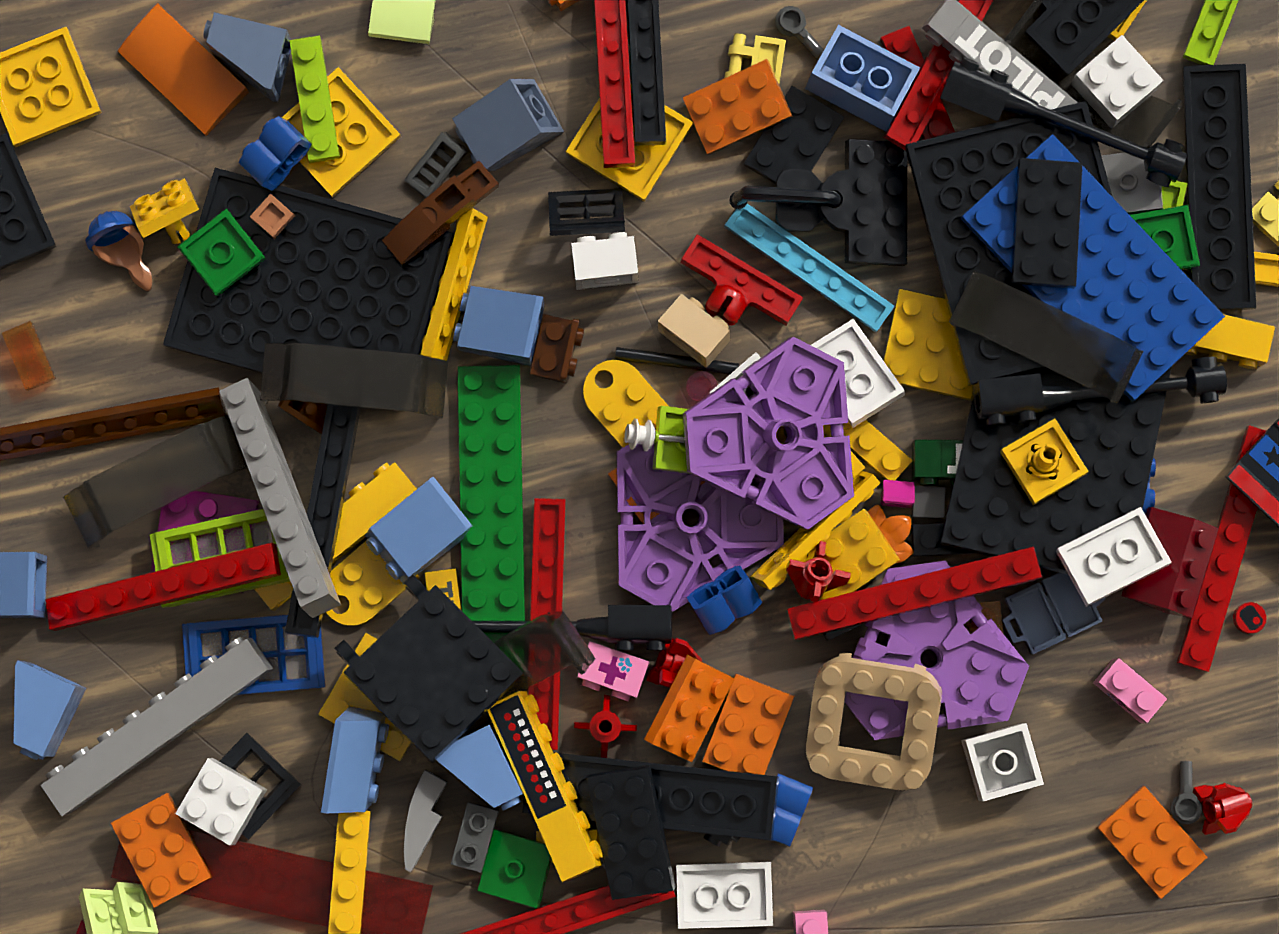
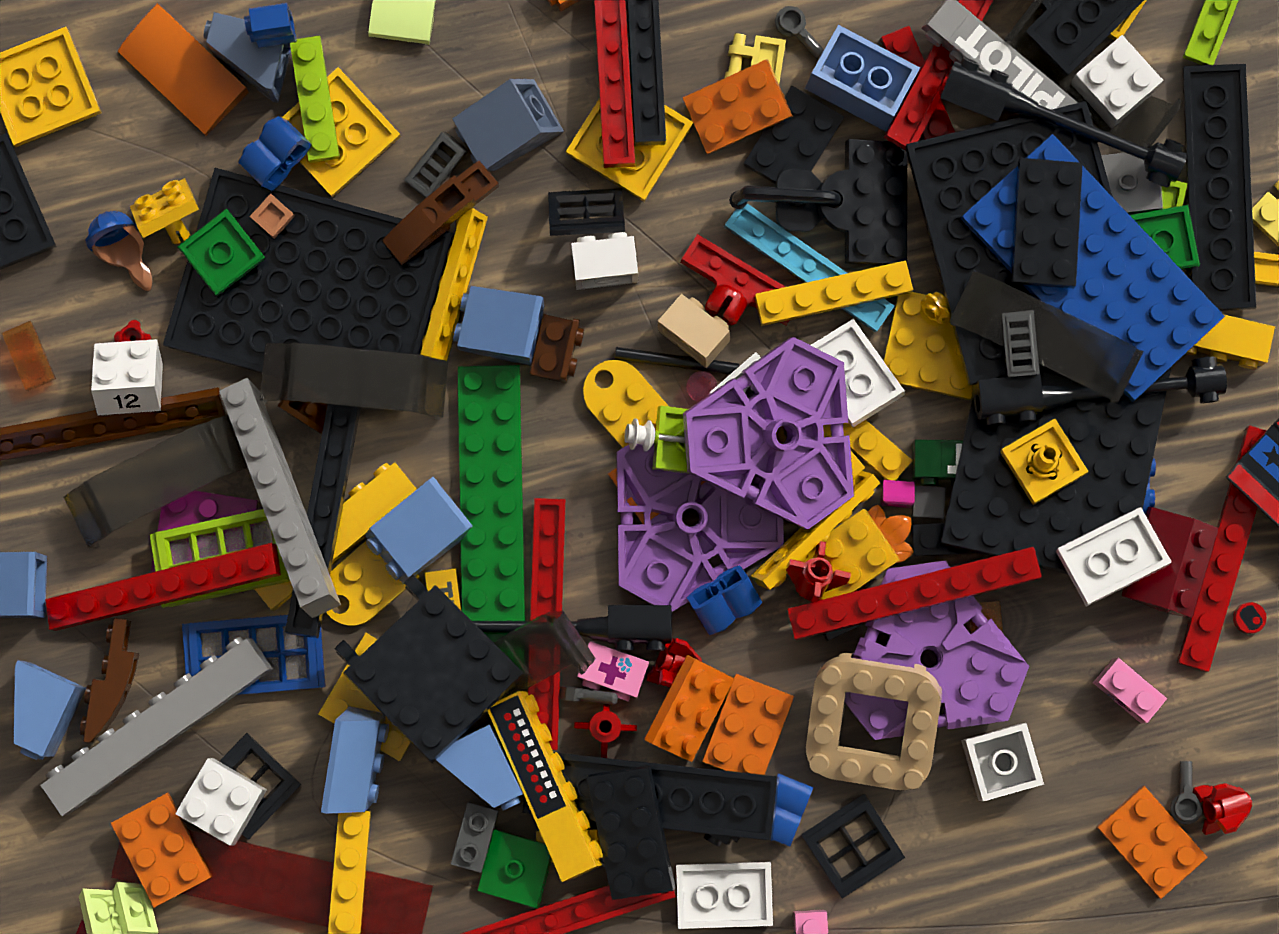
(108, 696): none -> reddish brown slope
(127, 377): none -> white brick
(132, 329): none -> red plate
(270, 25): none -> blue brick
(421, 817): light grey slope -> none
(575, 693): none -> dark grey bar
(833, 293): none -> yellow plate
(868, 869): none -> black piece
(935, 307): none -> yellow plate
(1013, 371): none -> dark grey slope
(1041, 615): sand blue piece -> none

